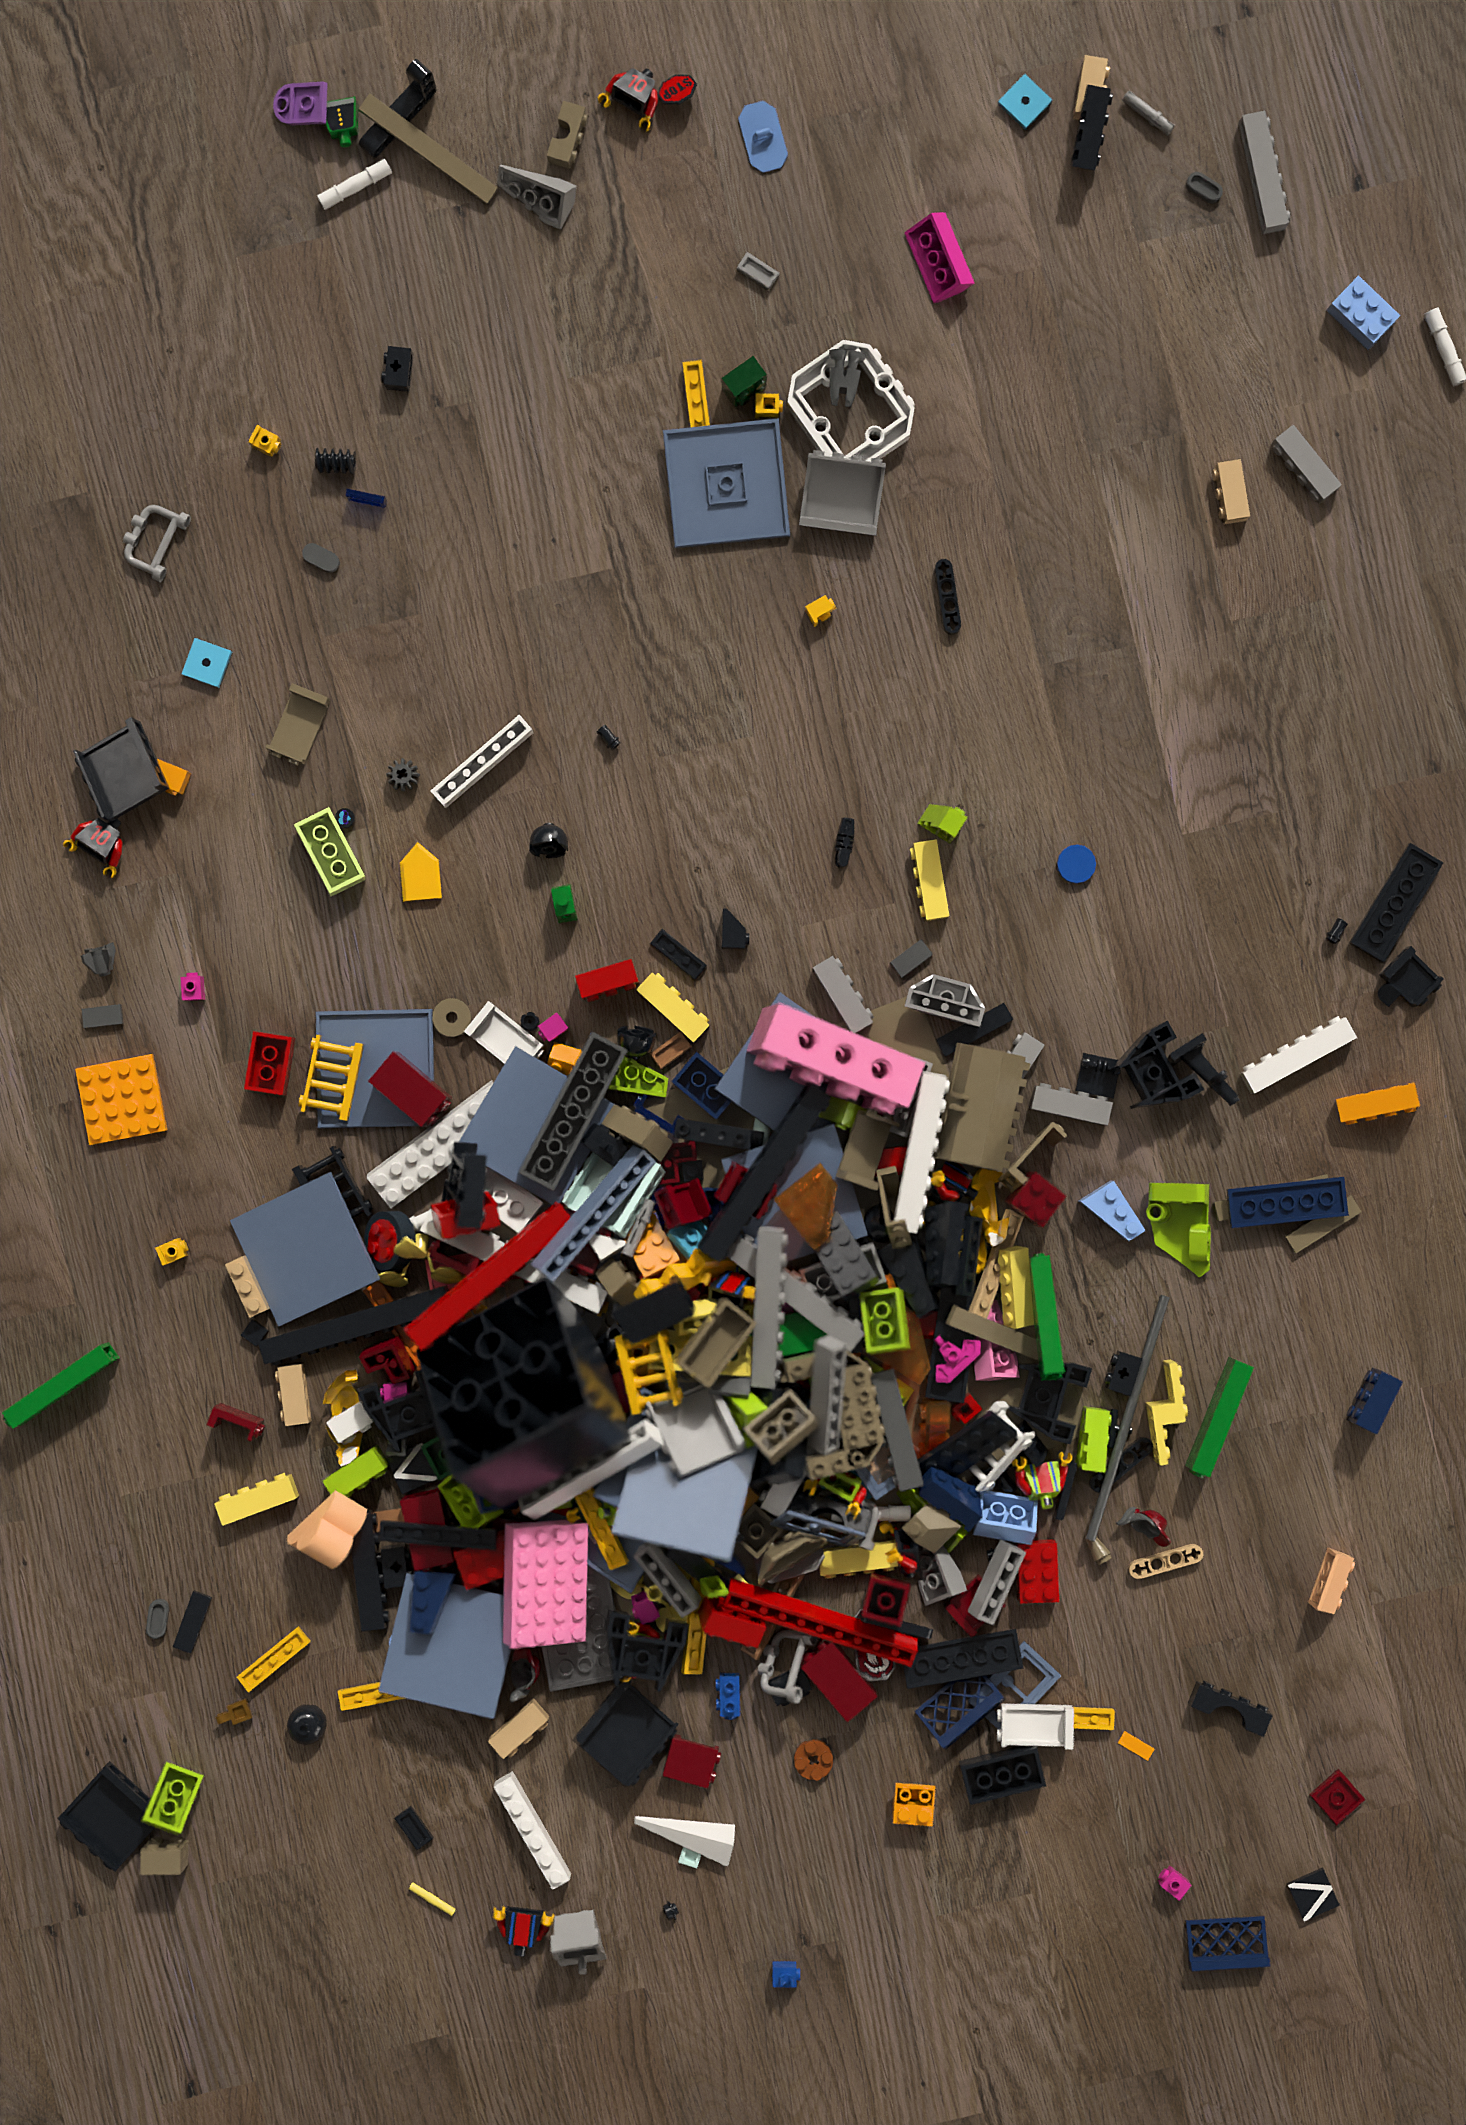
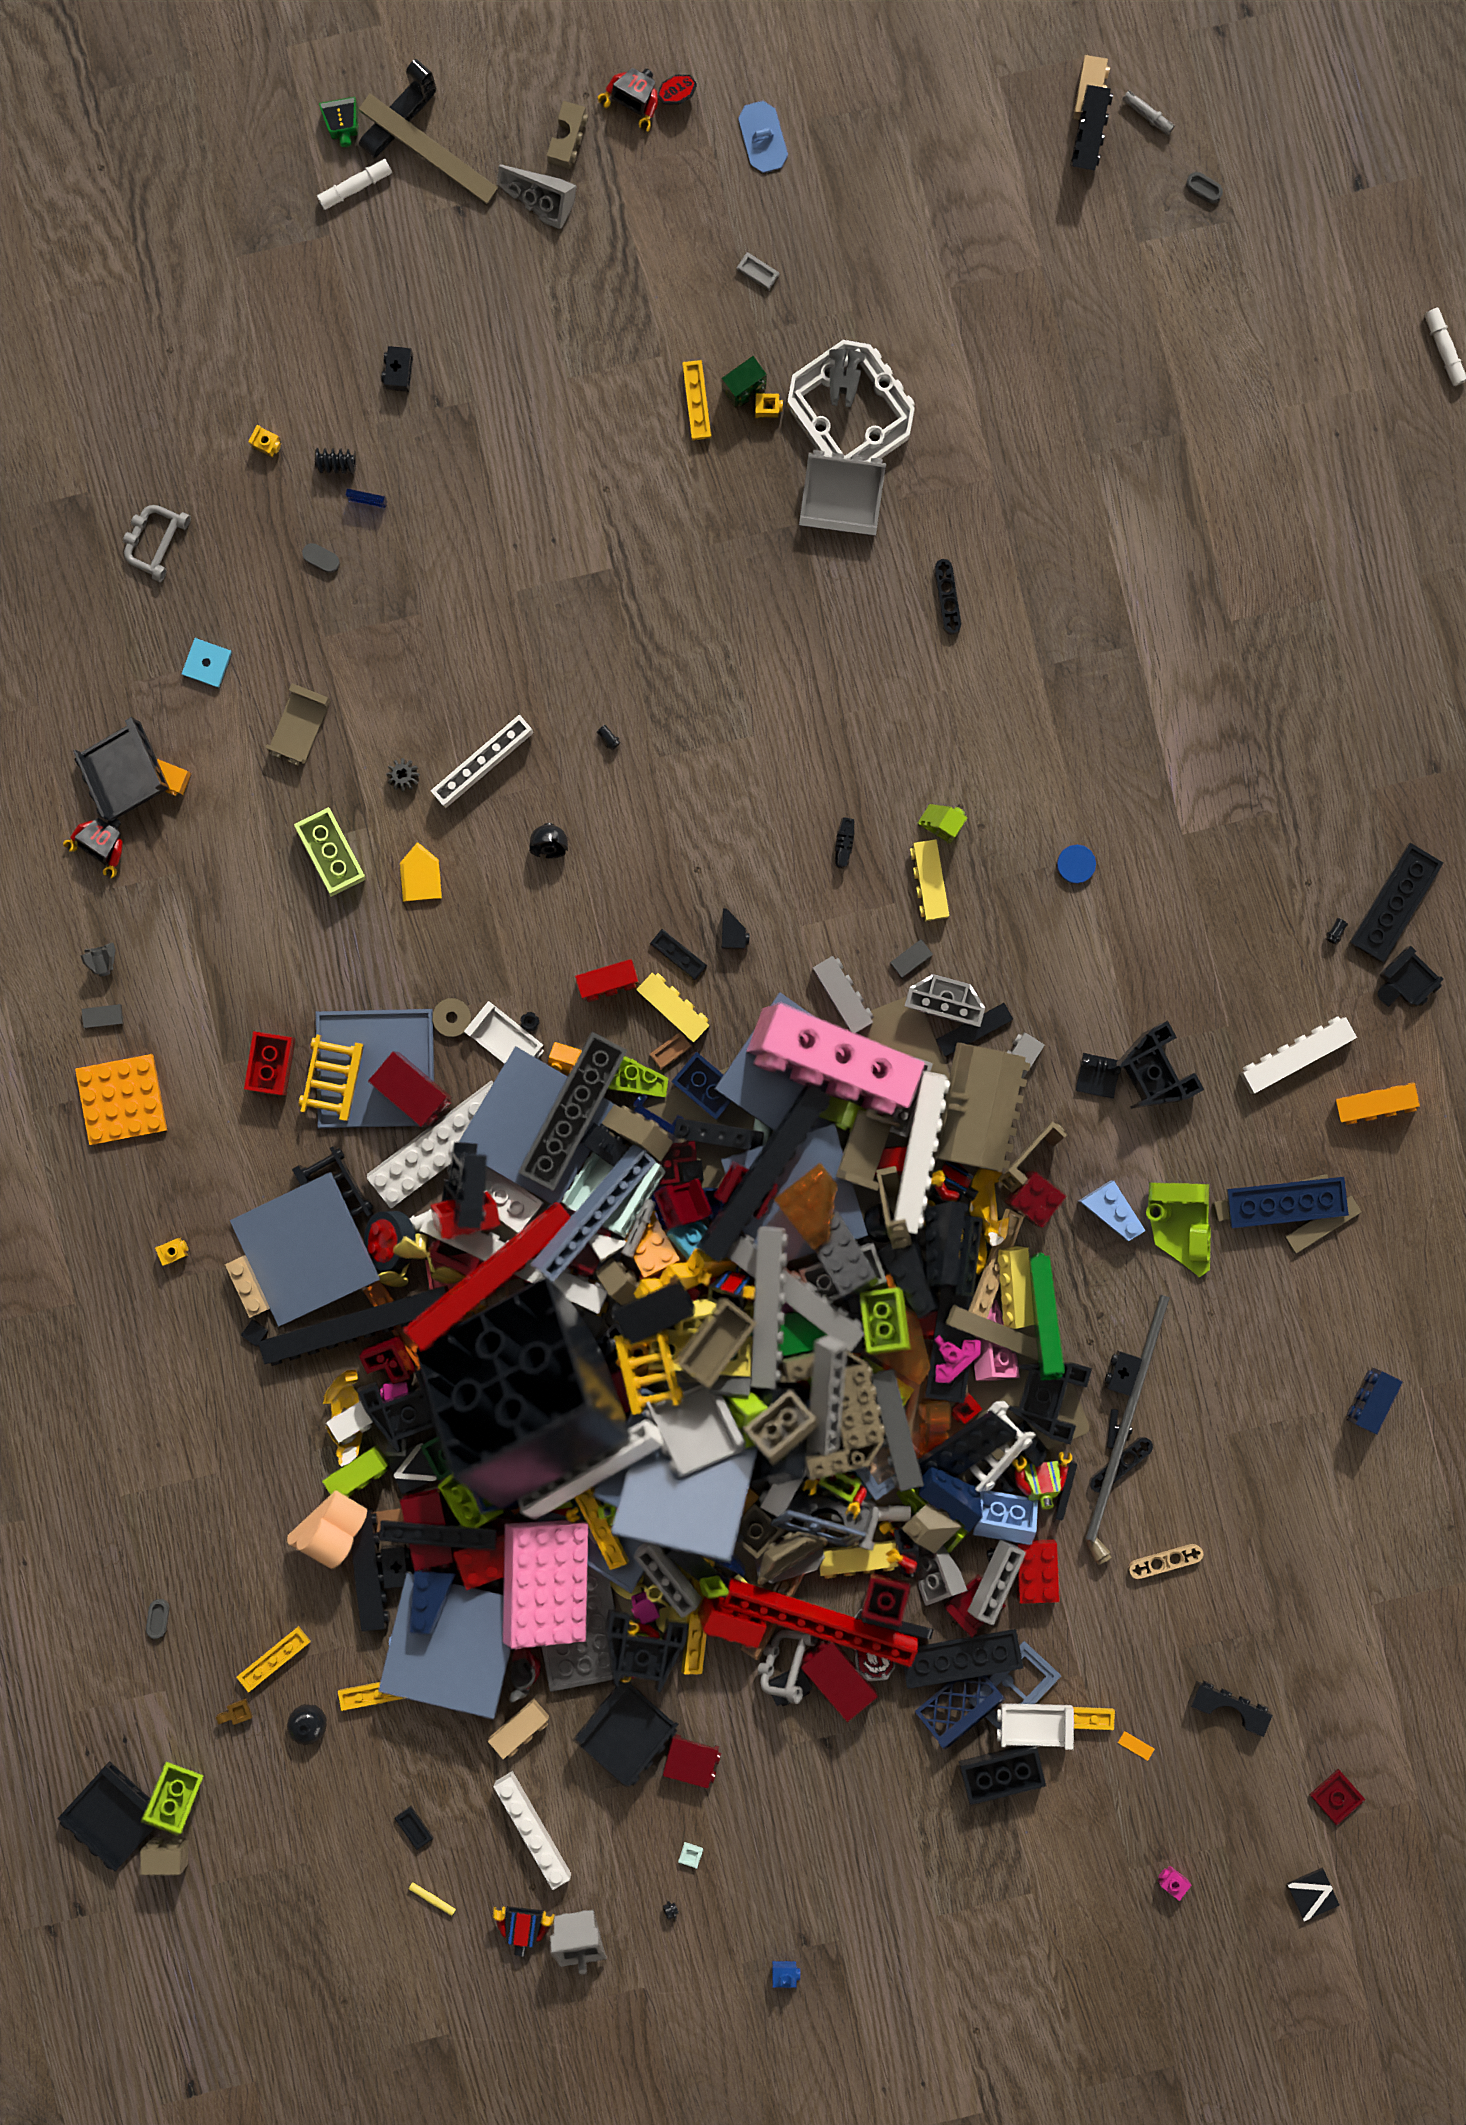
(60, 1385): green brick -> none
(192, 987): dark pink brick -> none
(192, 1621): black tile -> none
(223, 1411): dark red panel -> none
(257, 1499): light yellow brick -> none
(293, 1394): tan brick -> none
(304, 103): medium lavender tile -> none
(345, 818): black tile -> none
(552, 1028): dark pink brick -> none
(564, 903): green torso -> none
(636, 1041): black cylinder -> none
(708, 1839): white wedge -> none
(726, 483): sand blue tile -> none
(729, 1695): blue brick -> none
(816, 1770): dark orange plate -> none
(820, 609): yellow brick -> none
(913, 1804): light orange slope -> none
(939, 257): dark pink slope -> none
(1025, 101): medium azure tile -> none
(1071, 1105): light grey brick -> none
(1093, 1439): lime wedge -> none
(1147, 1522): hair -> none
(1166, 1411): light yellow bracket -> none
(1193, 1057): black piece -> none
(1218, 1418): green brick -> none
(1224, 1961): dark blue fence -> none
(1231, 491): tan brick -> none
(1264, 172): light grey brick -> none
(1306, 464): light grey brick -> none
(1331, 1581): light nougat slope -> none
(1363, 312): light blue brick -> none

